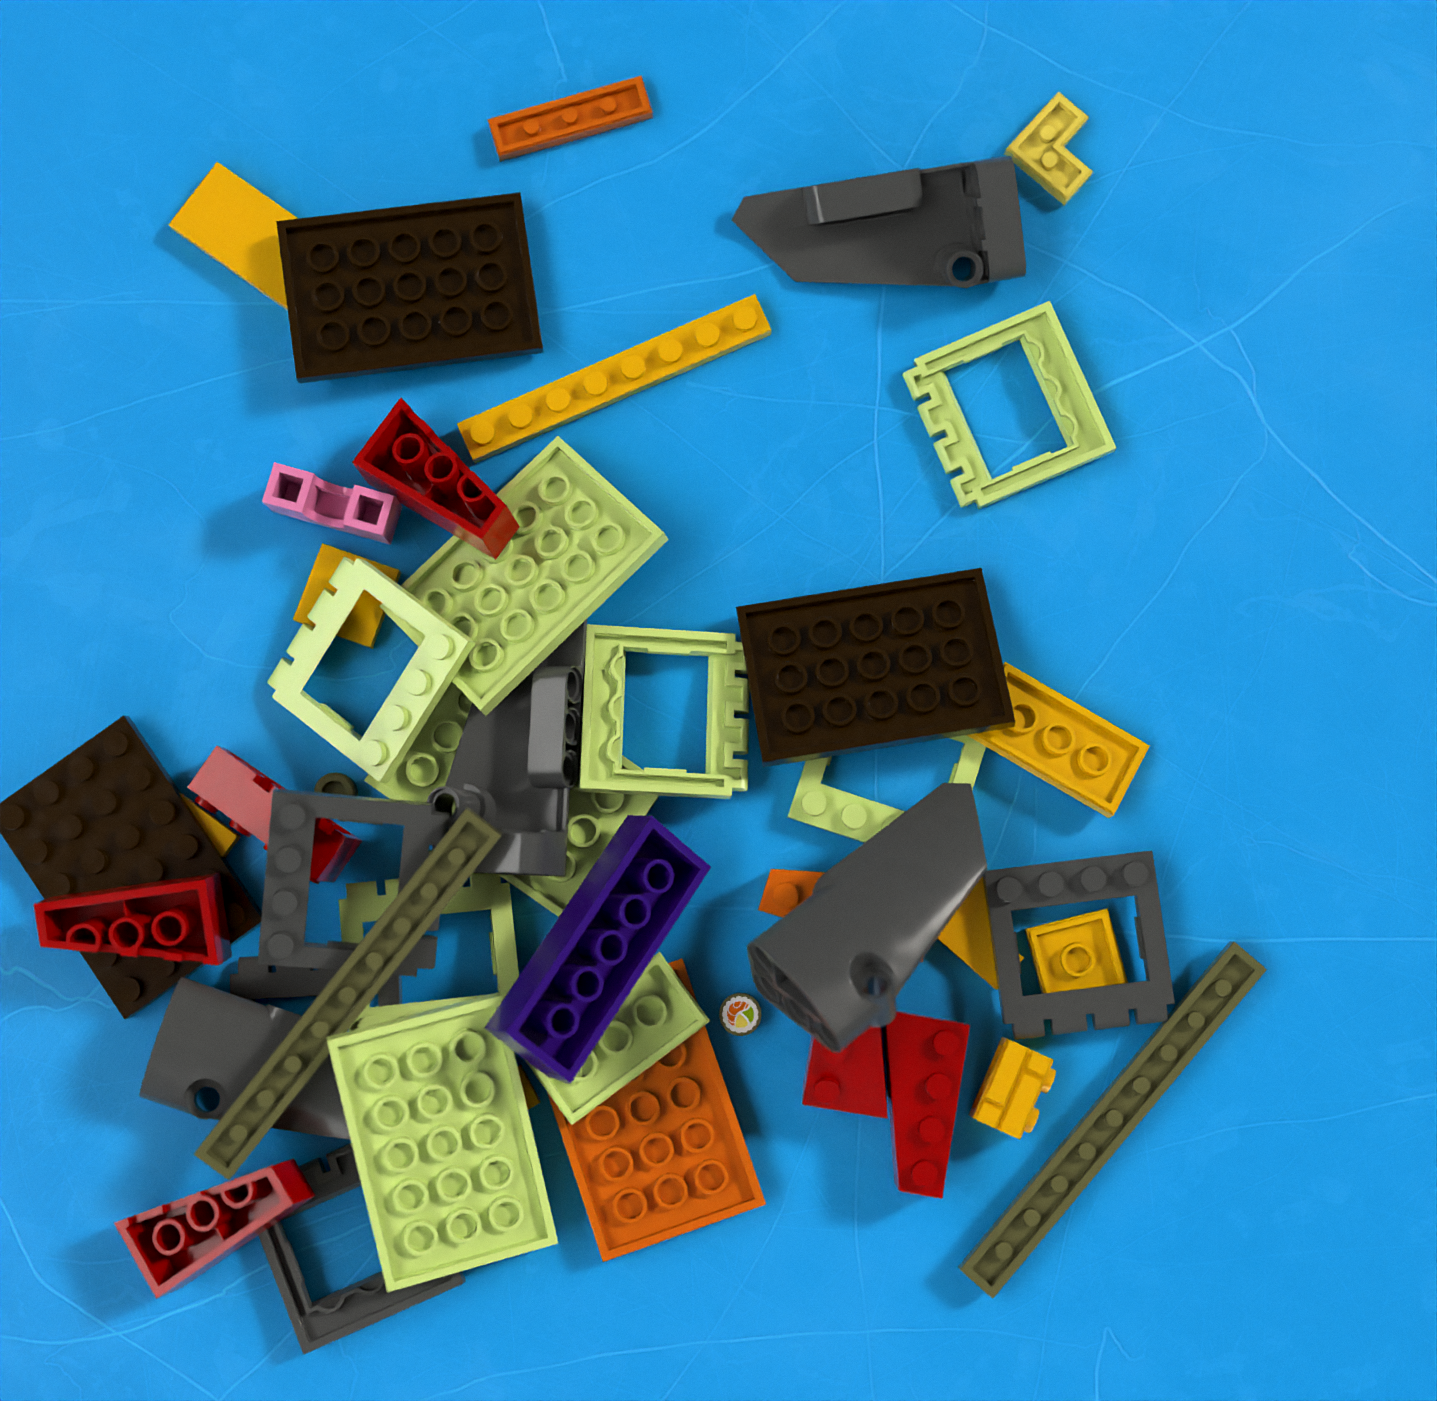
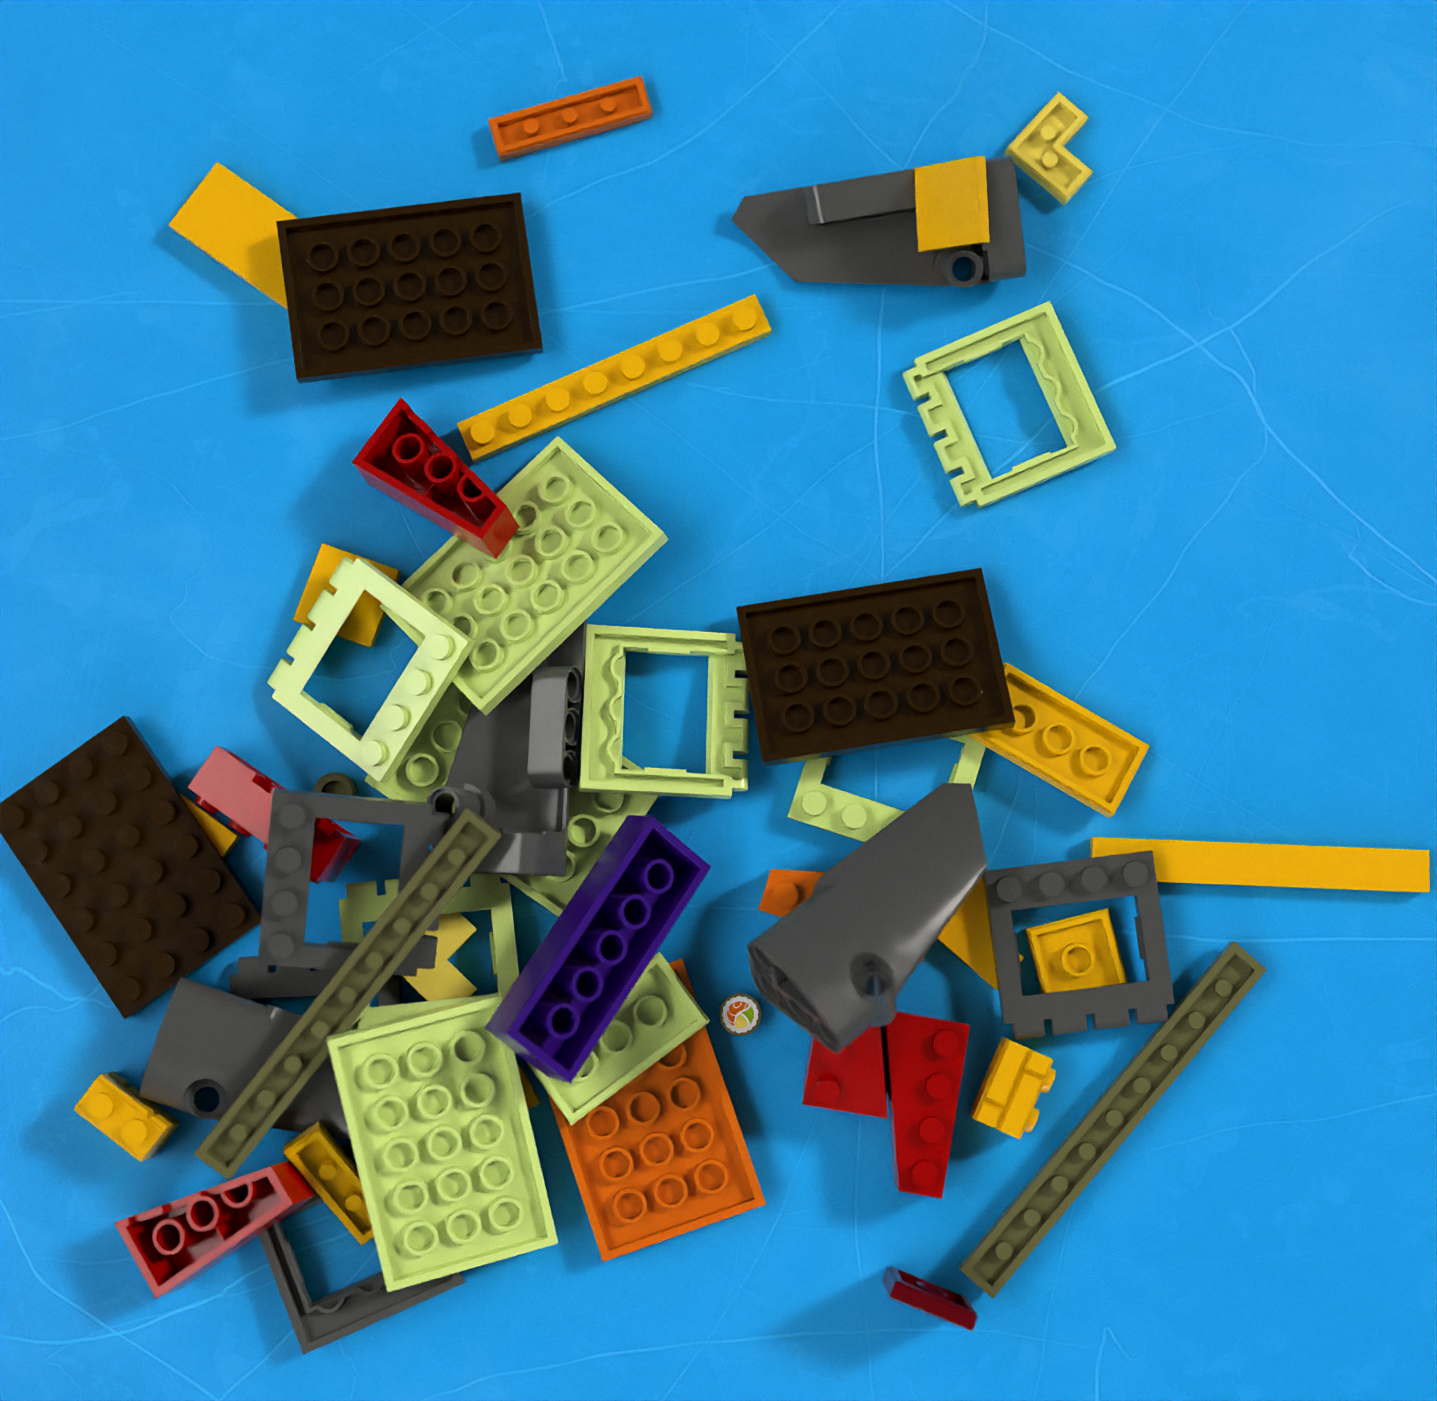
(126, 1118): none -> yellow brick
(152, 919): red wedge -> none
(316, 501): bright pink arch -> none
(332, 1177): none -> yellow tile
(444, 979): none -> light yellow tile
(929, 1298): none -> dark red tile
(952, 204): none -> yellow tile
(1278, 864): none -> yellow tile

